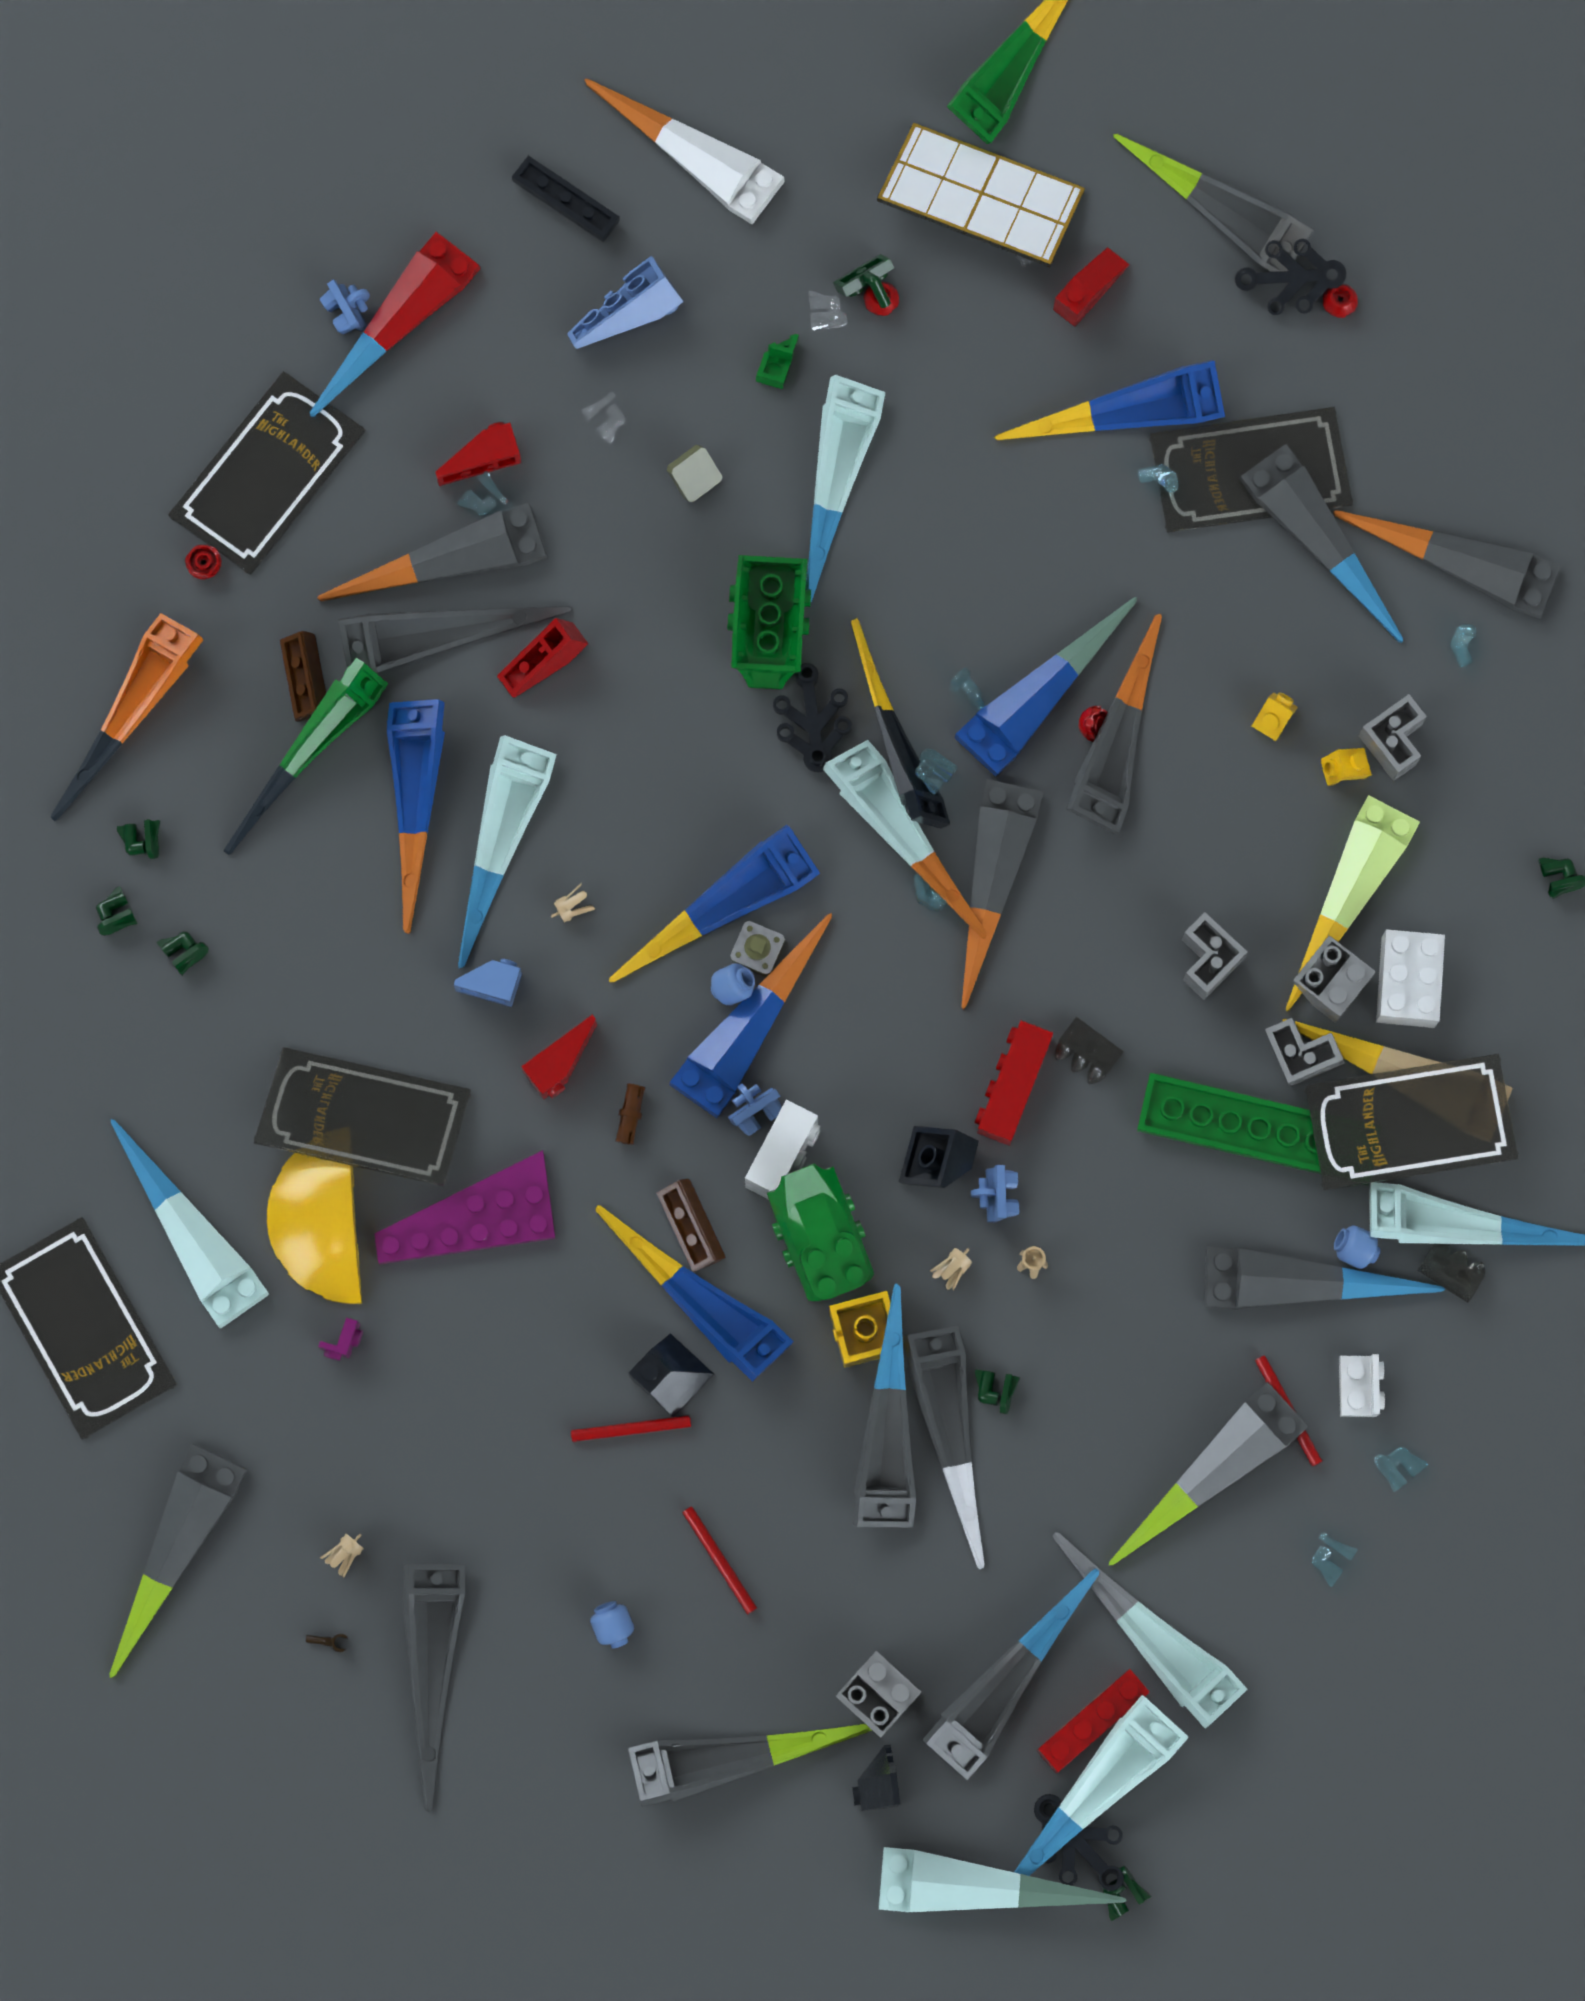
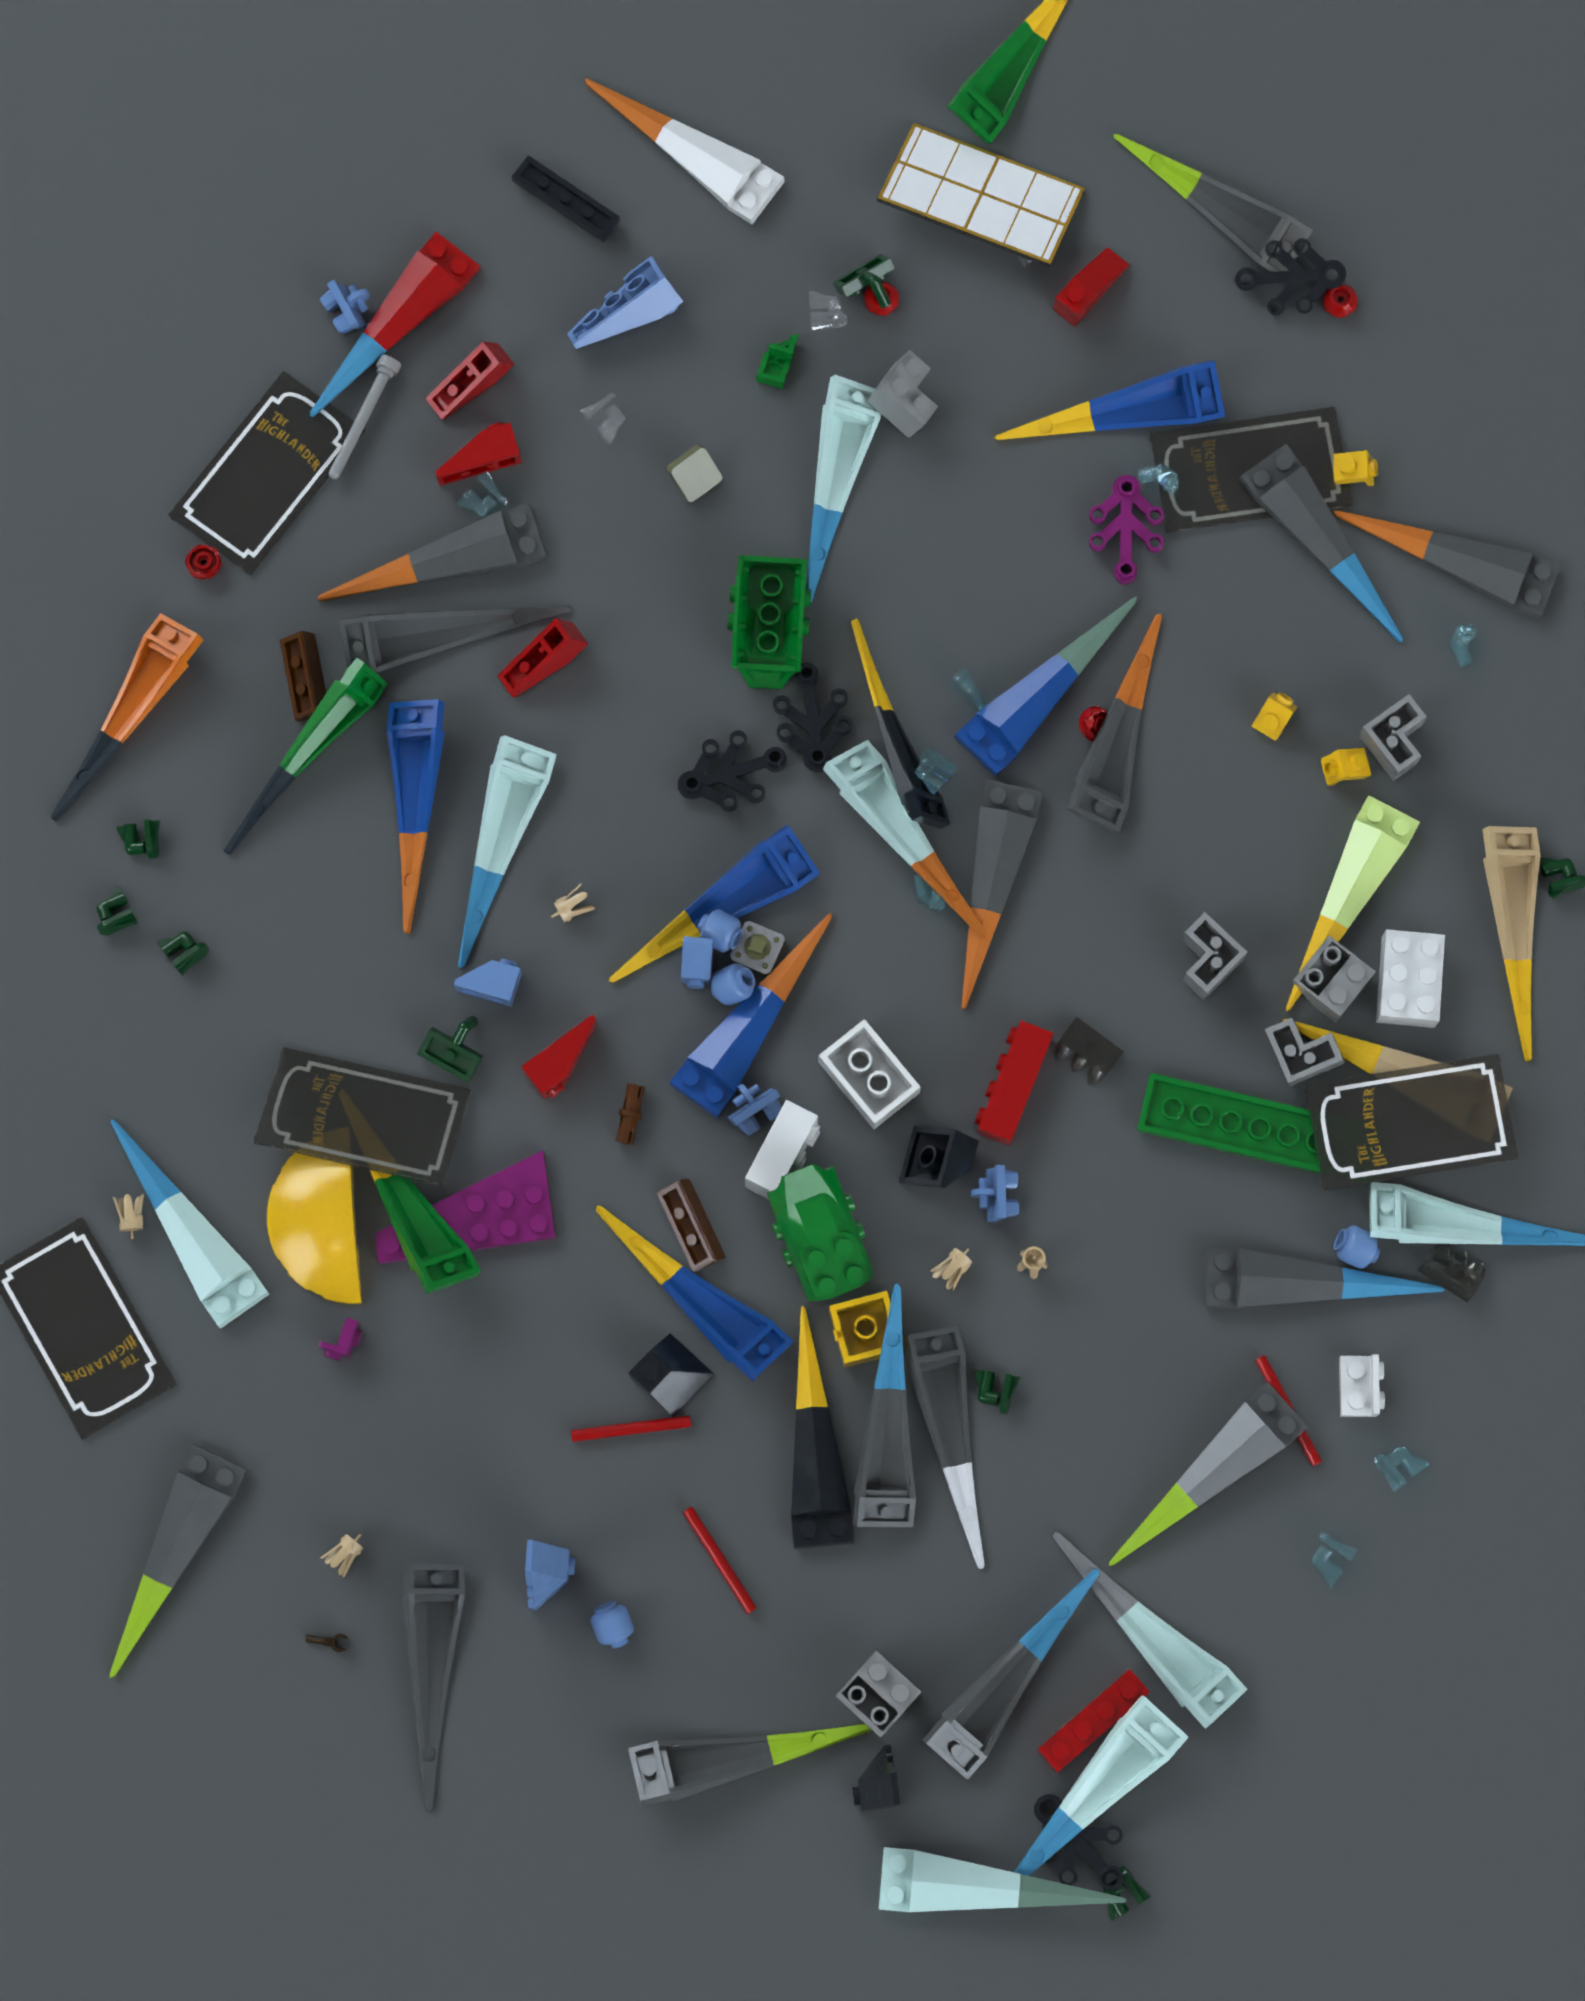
(130, 1219): none -> tan piece
(386, 370): none -> light grey piece
(425, 1237): none -> green plate
(450, 1052): none -> dark green plate
(470, 379): none -> red slope
(546, 1571): none -> medium blue wedge
(697, 962): none -> medium blue slope
(722, 928): none -> medium blue head
(727, 774): none -> black plant
(819, 1491): none -> black plate
(869, 1074): none -> white brick
(900, 398): none -> light grey brick
(1126, 523): none -> magenta plant
(1355, 467): none -> yellow bracket
(1512, 880): none -> tan plate

